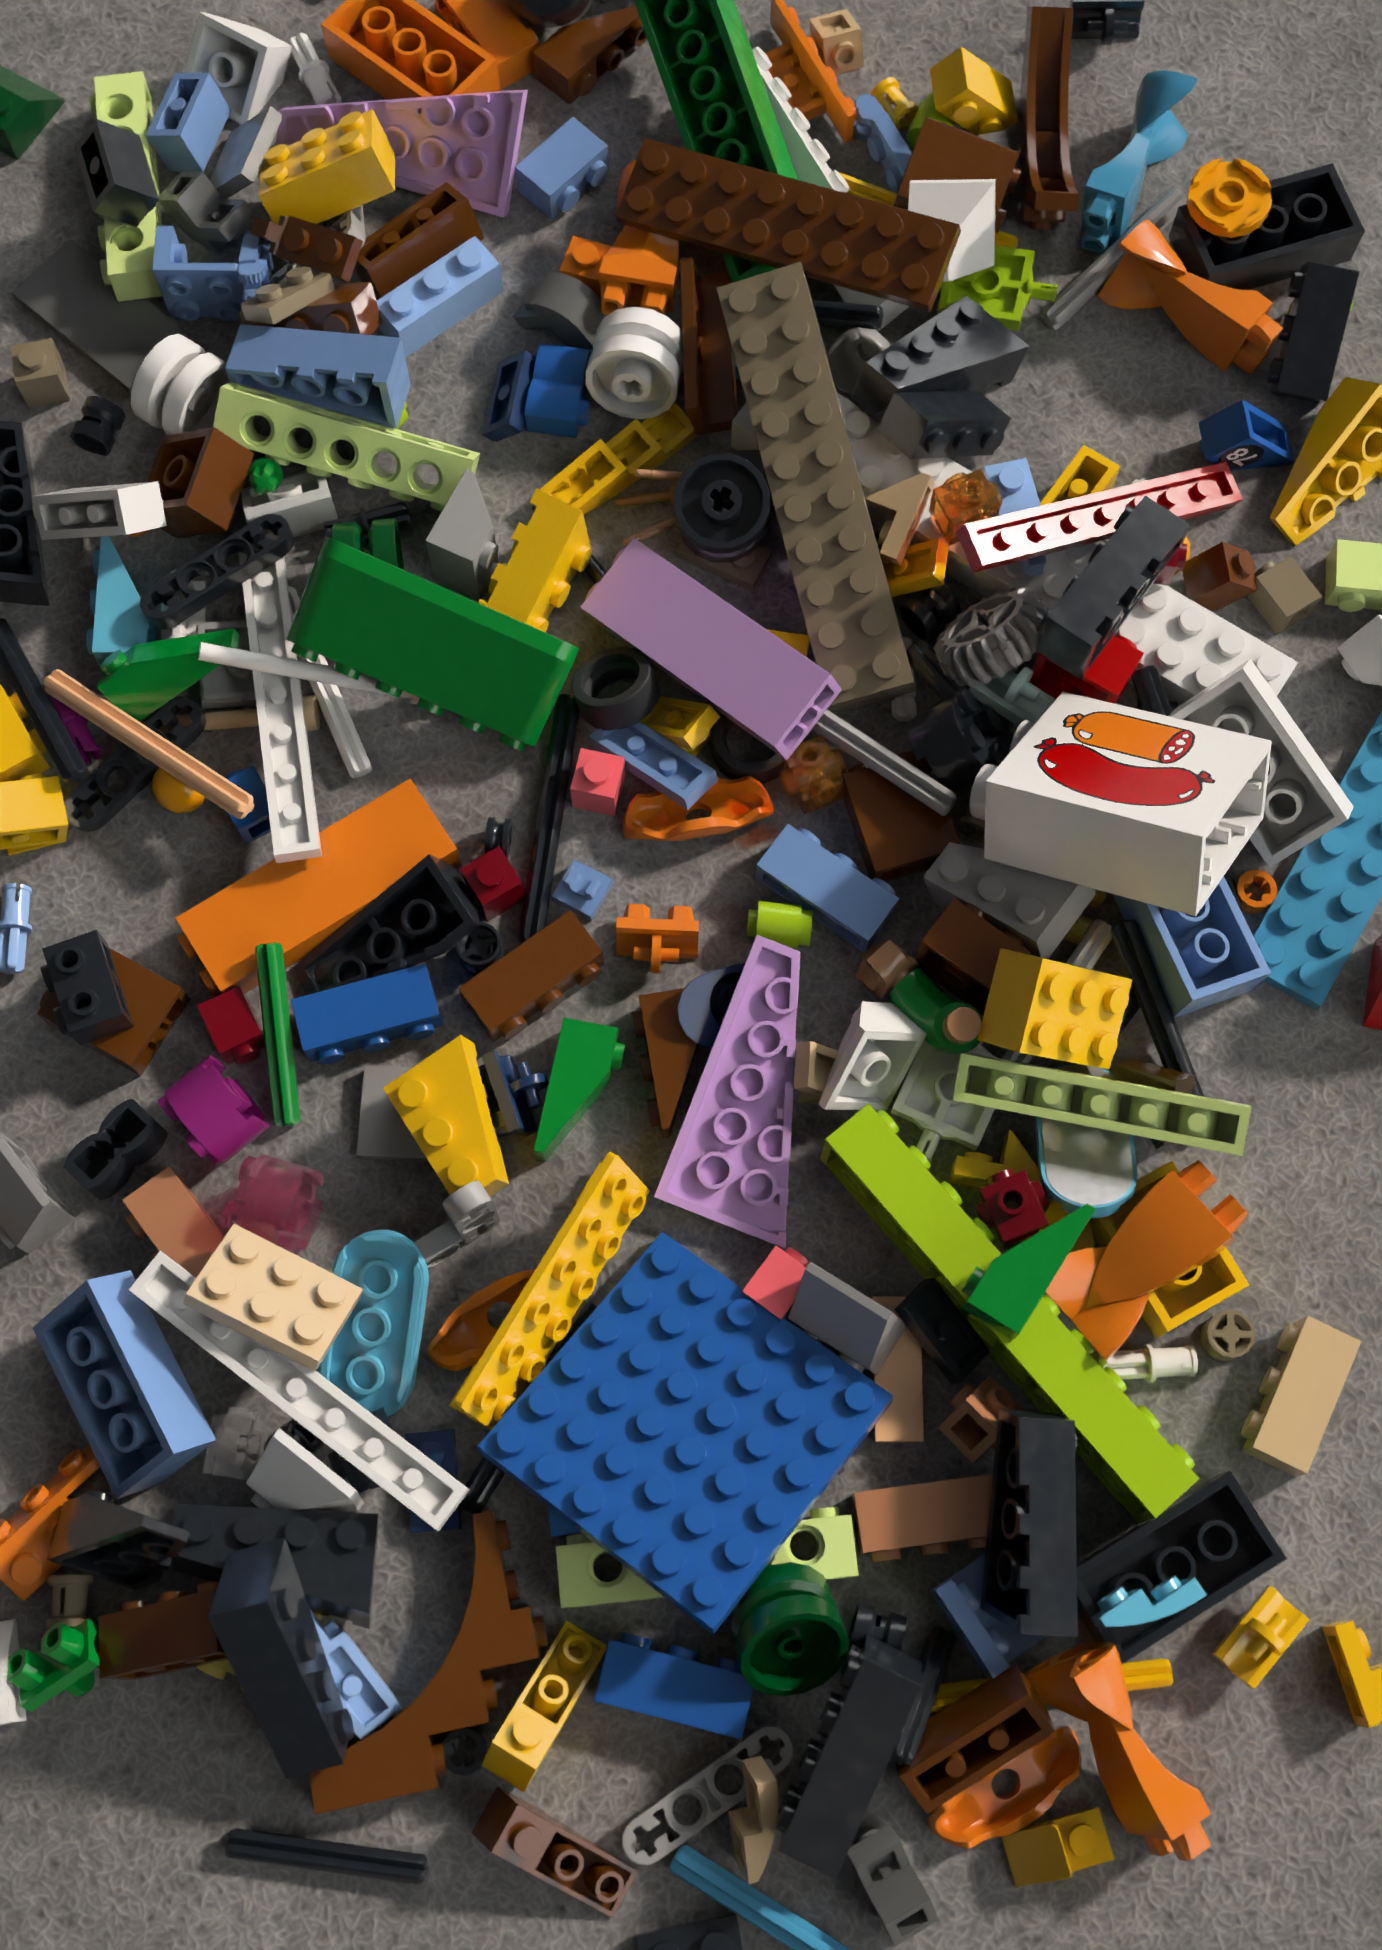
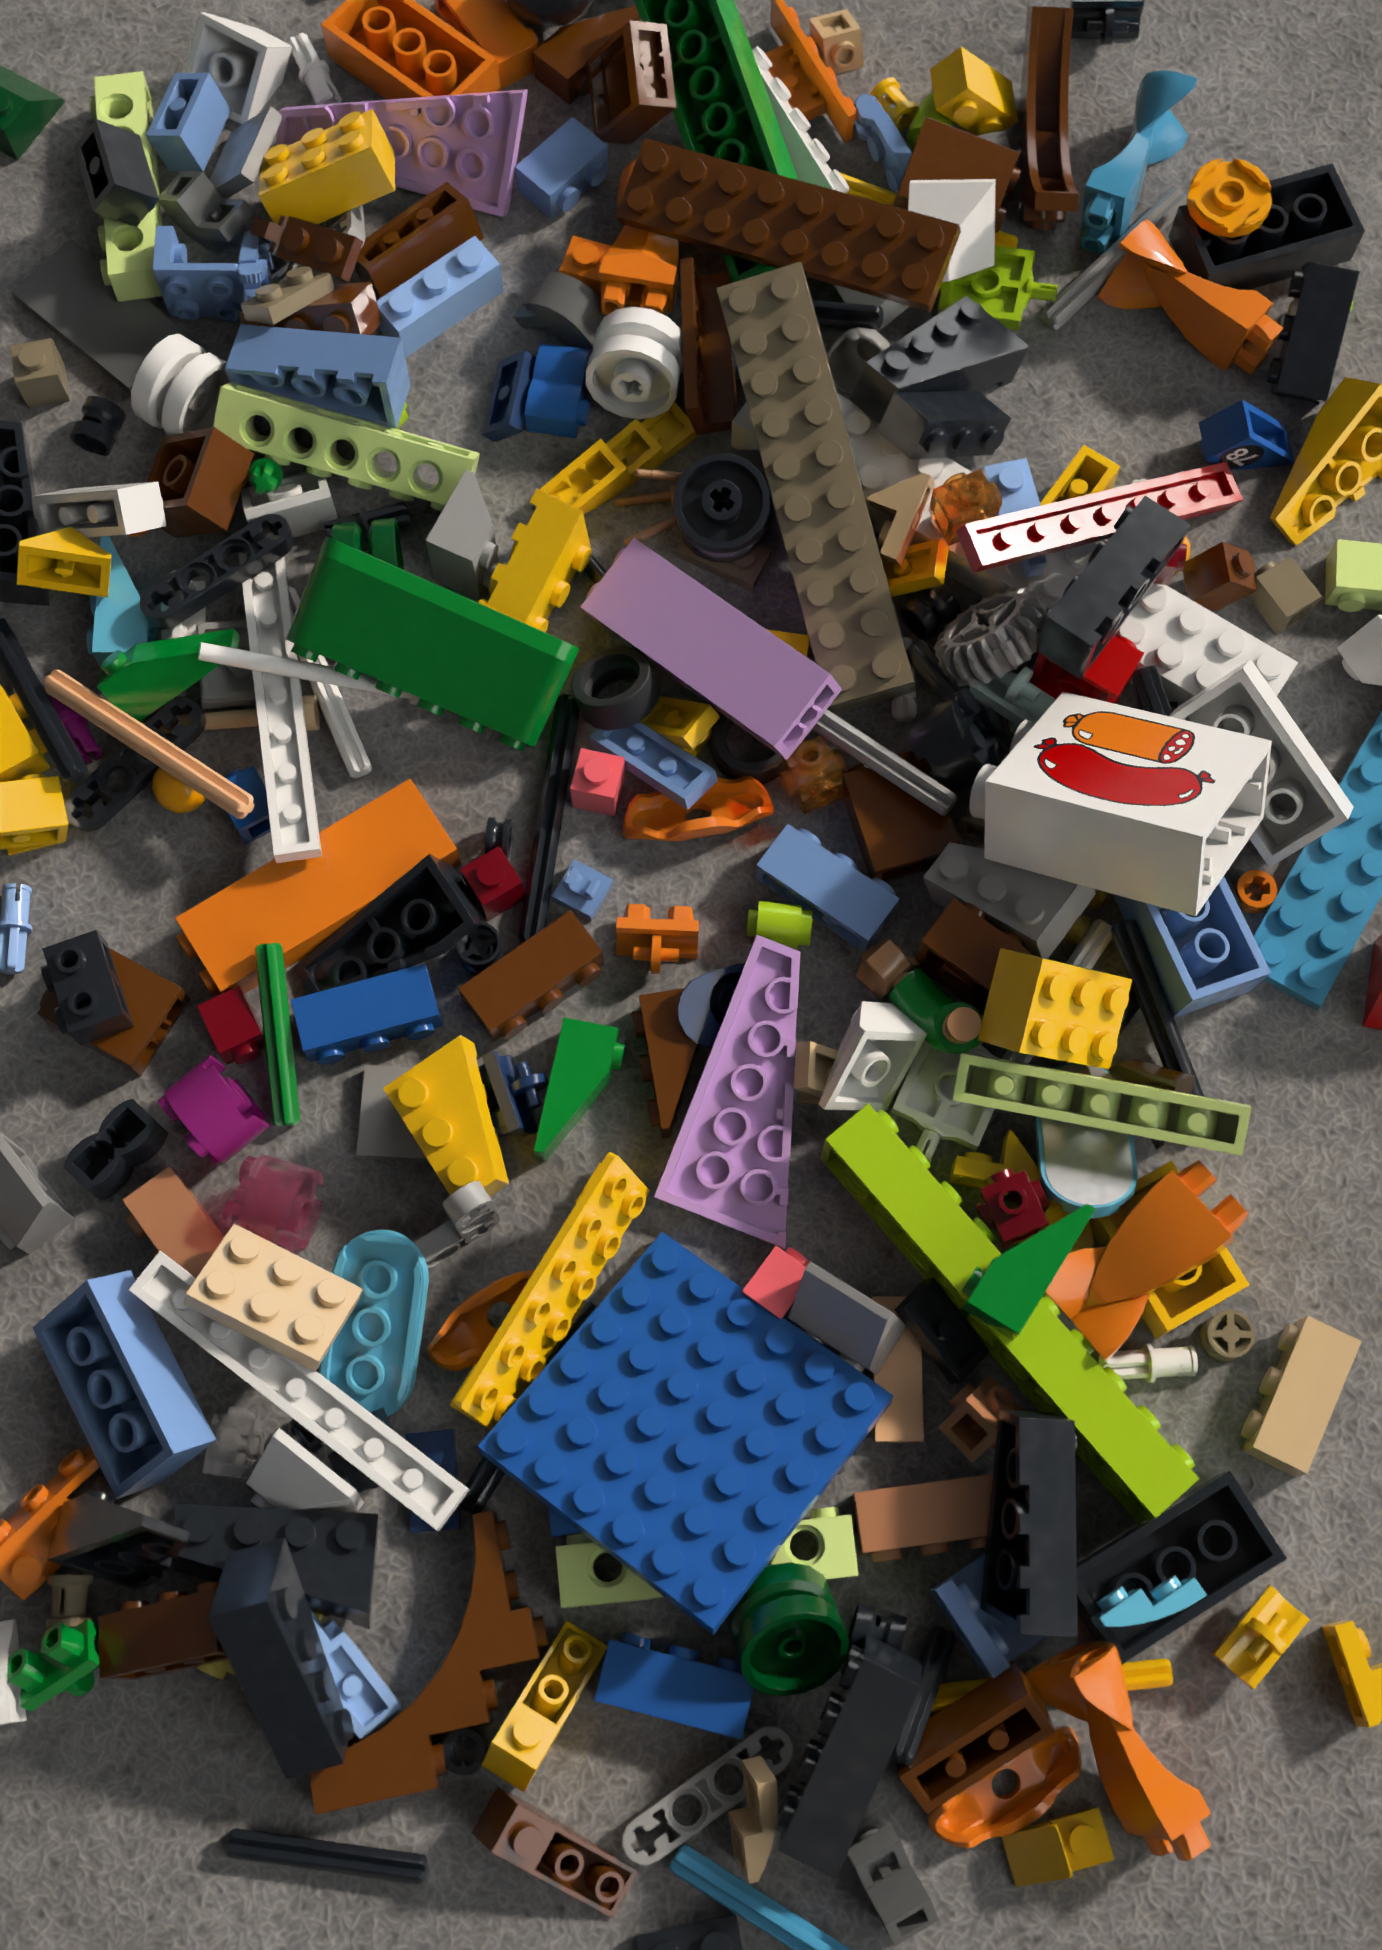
(65, 563): none -> yellow slope
(634, 81): none -> reddish brown window

